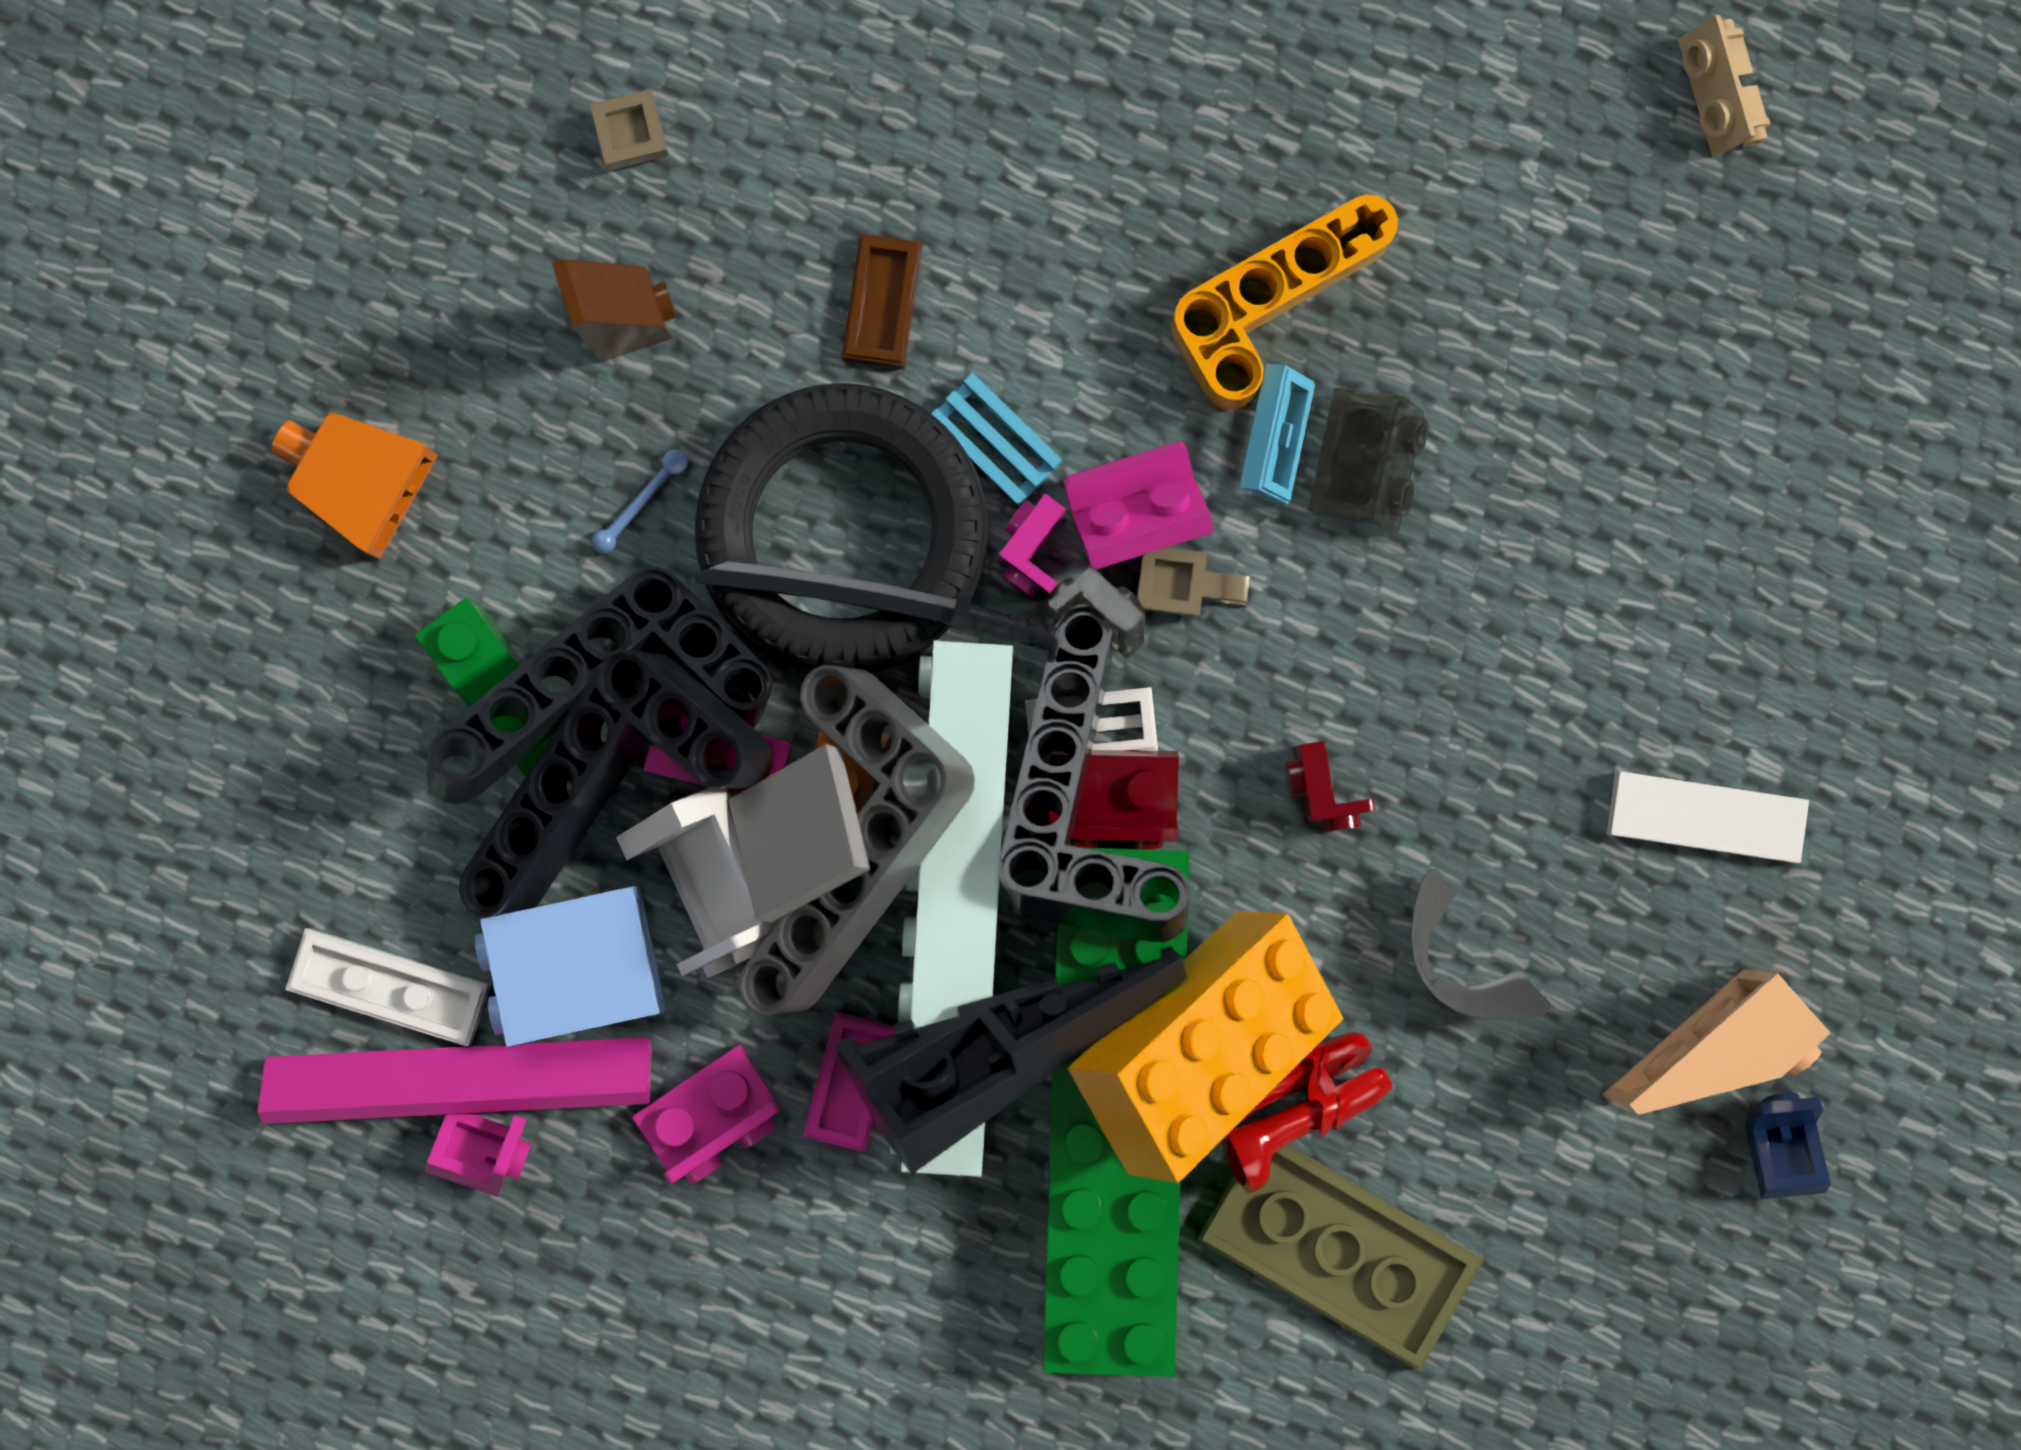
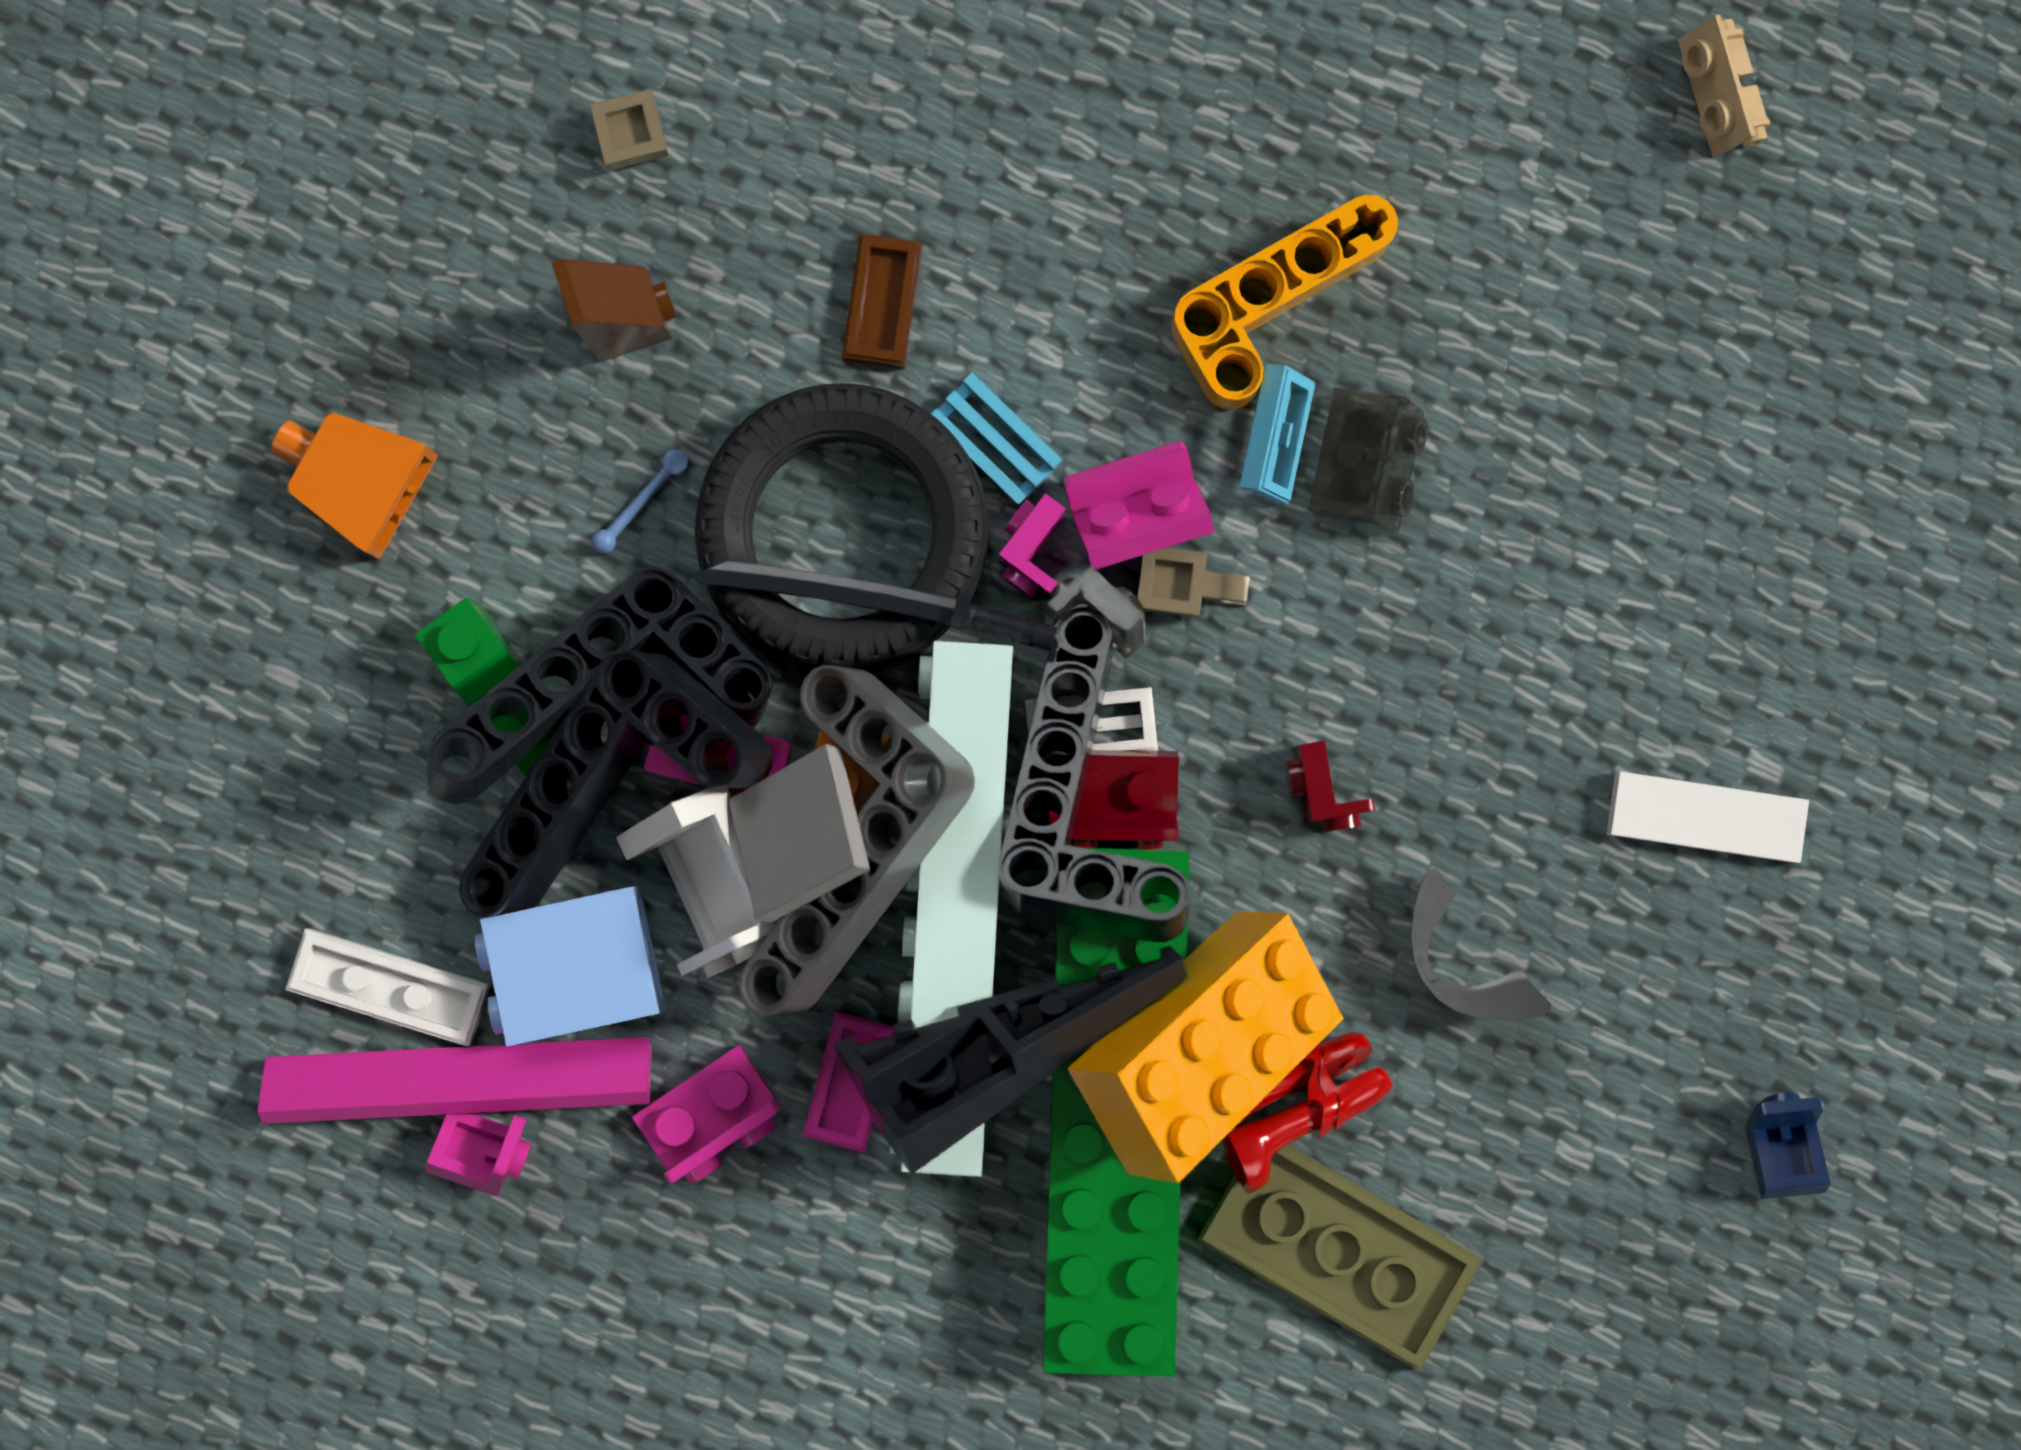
(1737, 1039): light nougat slope -> none

